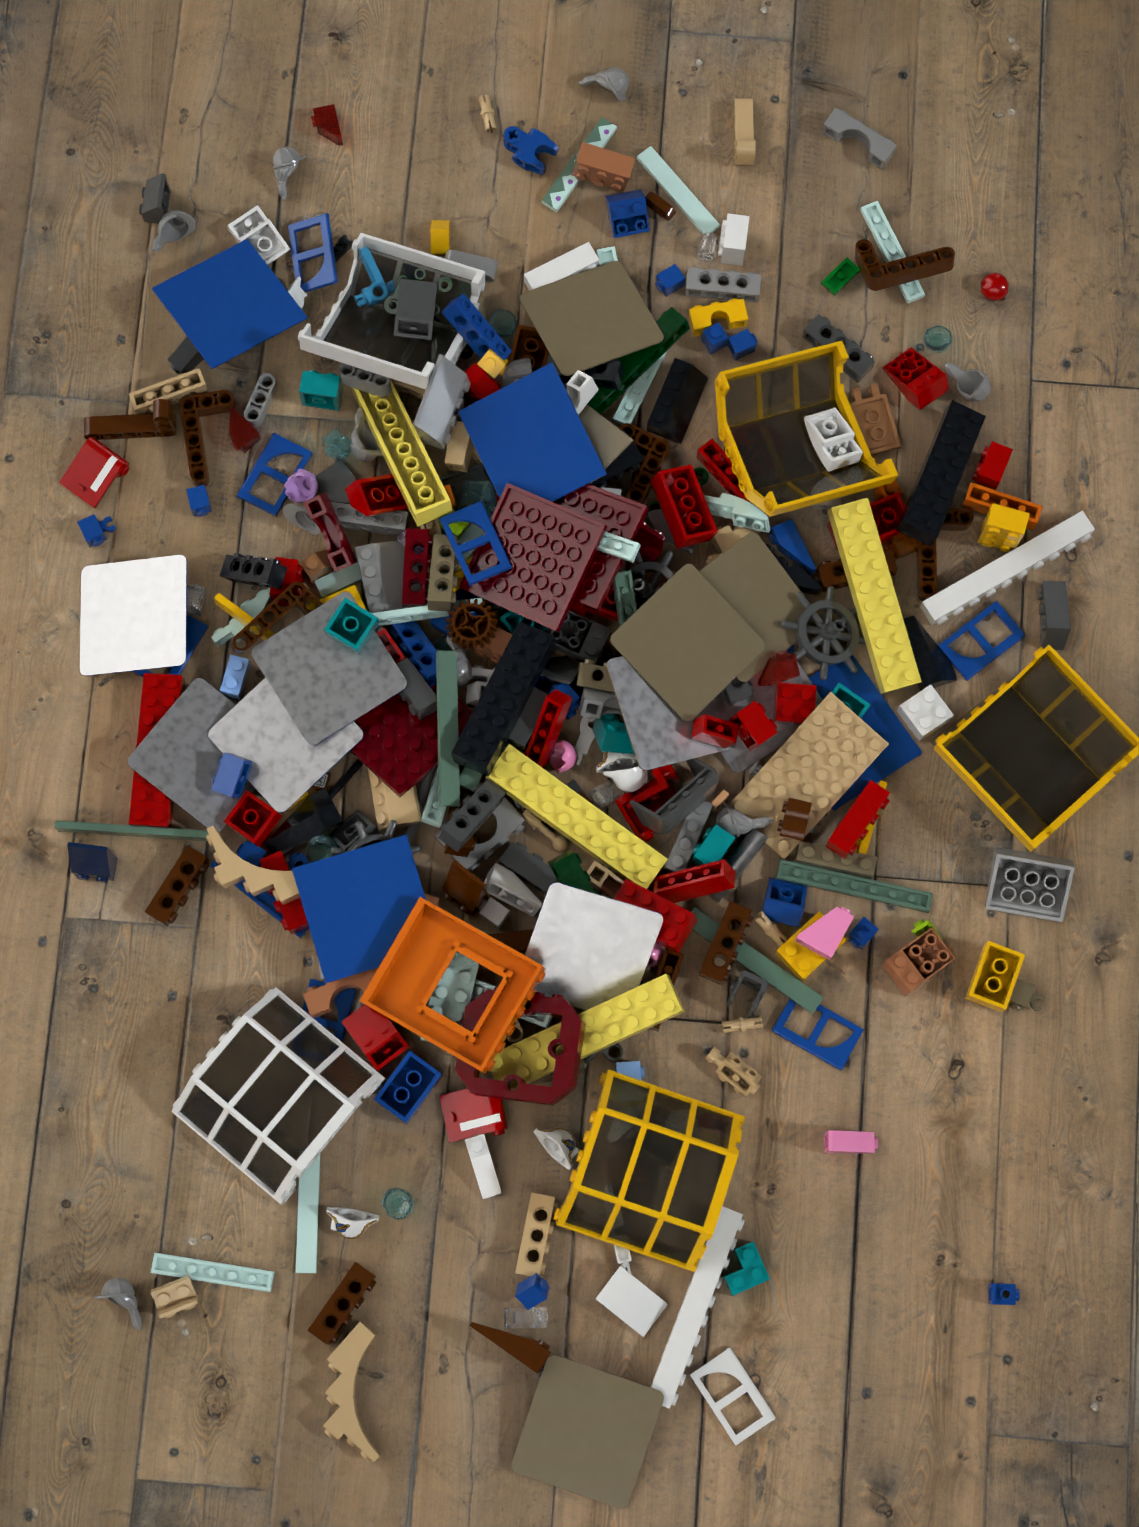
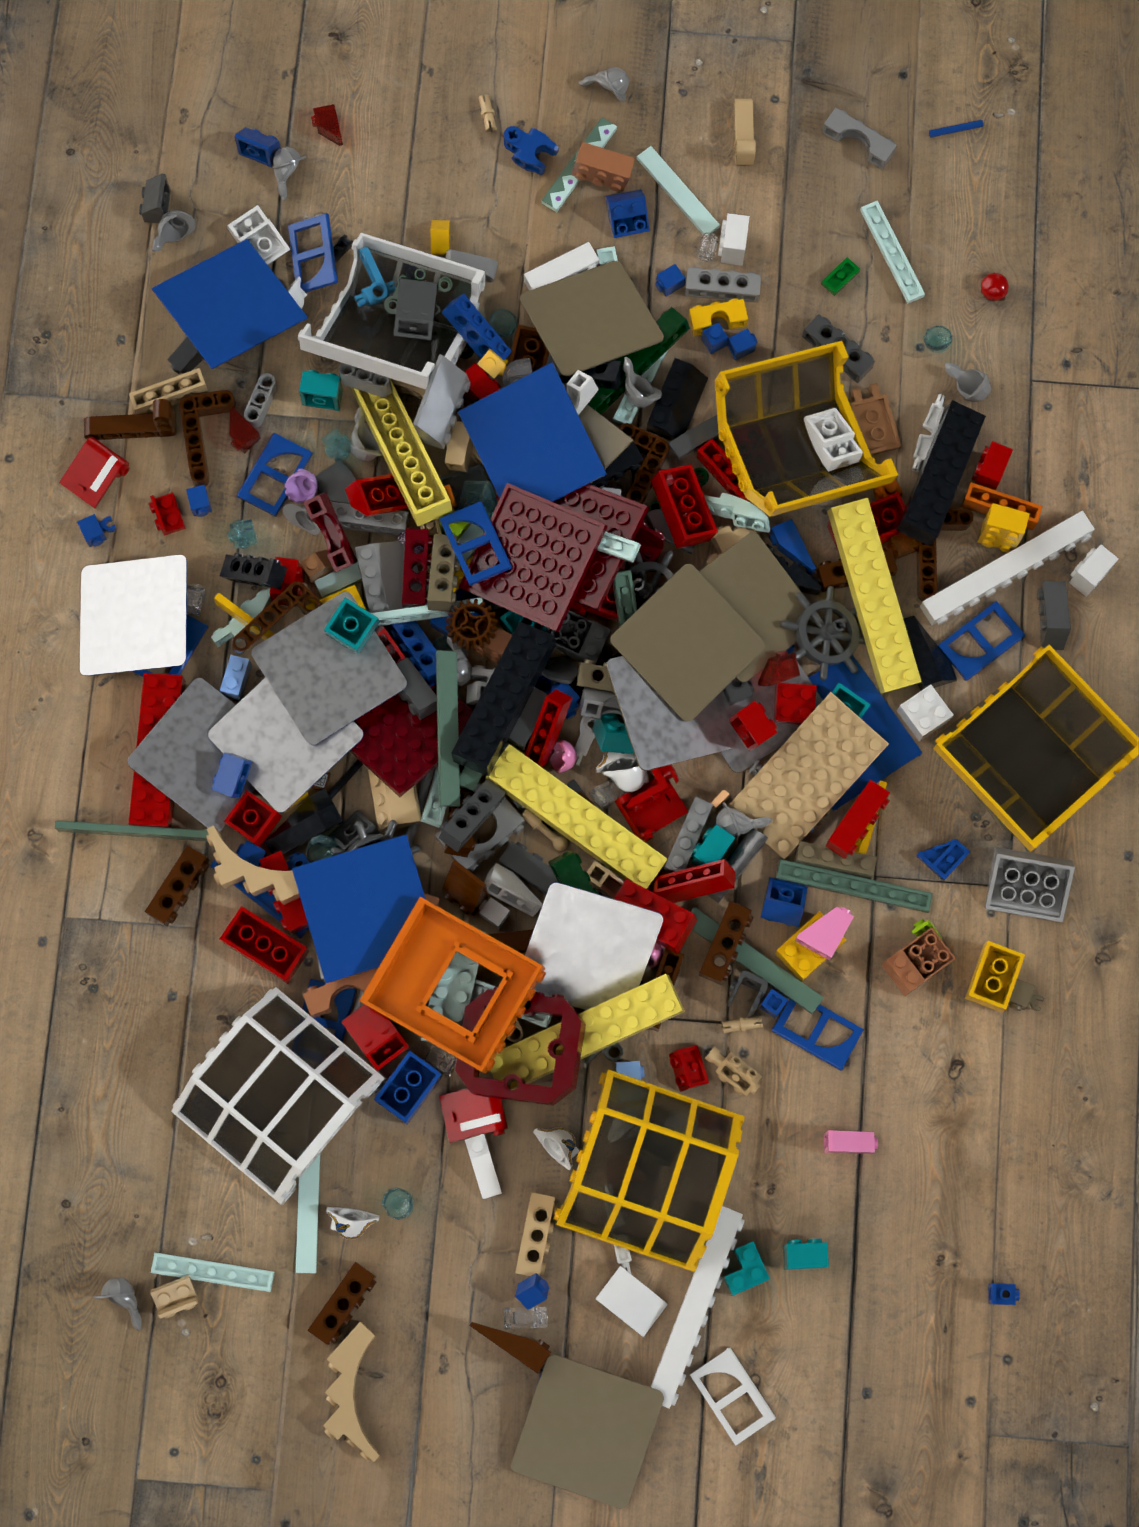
(92, 862): dark blue slope -> none
(167, 513): none -> red bracket
(242, 534): none -> clear light blue brick
(256, 145): none -> blue slope
(264, 944): none -> red brick
(441, 1060): none -> clear slope
(638, 389): none -> light grey piece
(660, 206): reddish brown beam -> none
(683, 802): dark grey windscreen -> none
(688, 1068): none -> red bracket
(695, 438): none -> dark grey slope
(714, 731): red brick -> none
(770, 928): tan pin -> none
(773, 1003): none -> blue brick
(795, 819): reddish brown brick -> none
(805, 1255): none -> teal brick
(862, 933): blue brick -> none
(903, 270): reddish brown beam -> none
(917, 378): red slope -> none
(931, 424): none -> white piece
(944, 857): none -> blue wing
(956, 128): none -> blue bar
(1092, 569): none -> white brick

